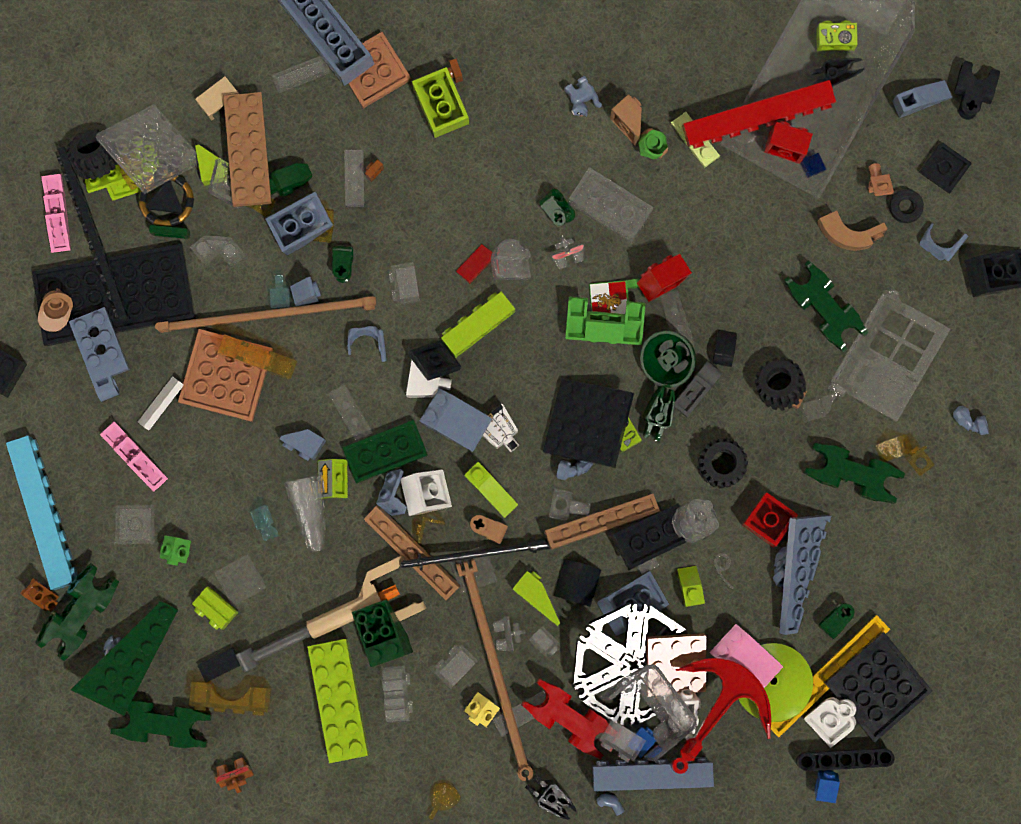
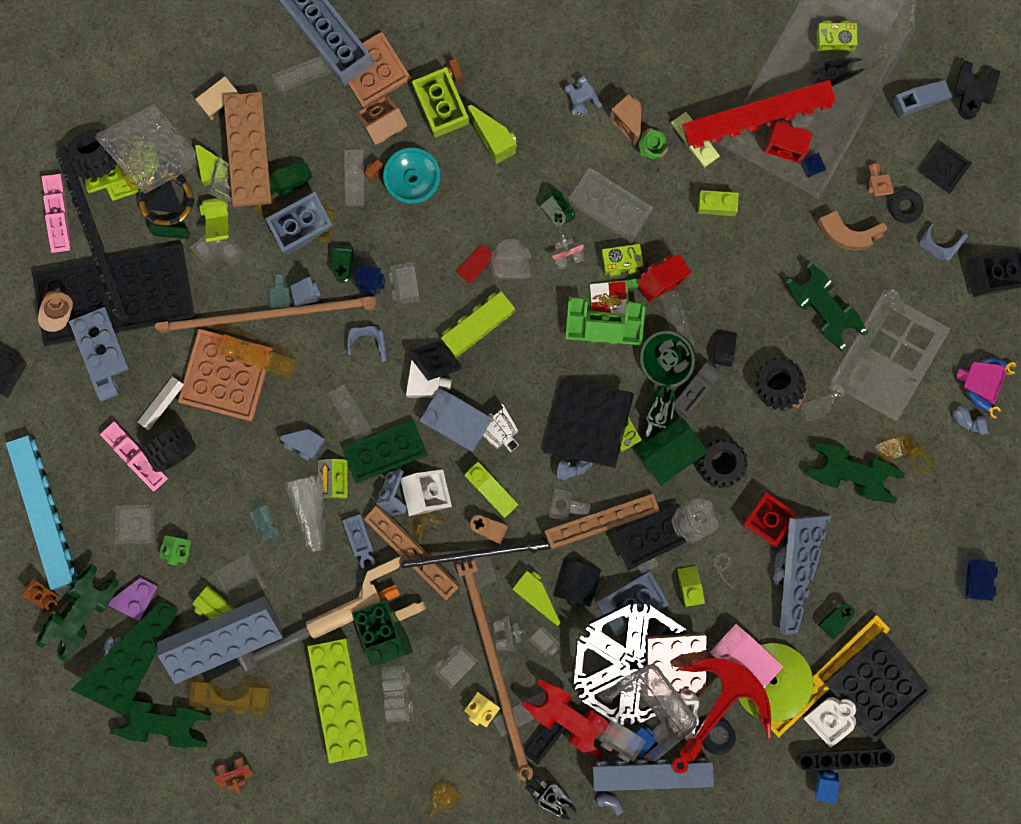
(134, 599): none -> medium lavender wing
(169, 449): none -> black tyre
(217, 219): none -> lime door
(219, 640): none -> sand blue brick
(359, 538): none -> sand blue plate
(370, 280): none -> clear blue brick
(381, 119): none -> medium nougat slope
(410, 163): none -> teal dish
(494, 135): none -> lime slope
(543, 742): none -> black tile
(622, 260): none -> lime brick
(671, 451): none -> dark green slope
(718, 203): none -> lime brick
(720, 738): none -> black wheel
(981, 580): none -> clear blue brick
(985, 382): none -> dark pink torso

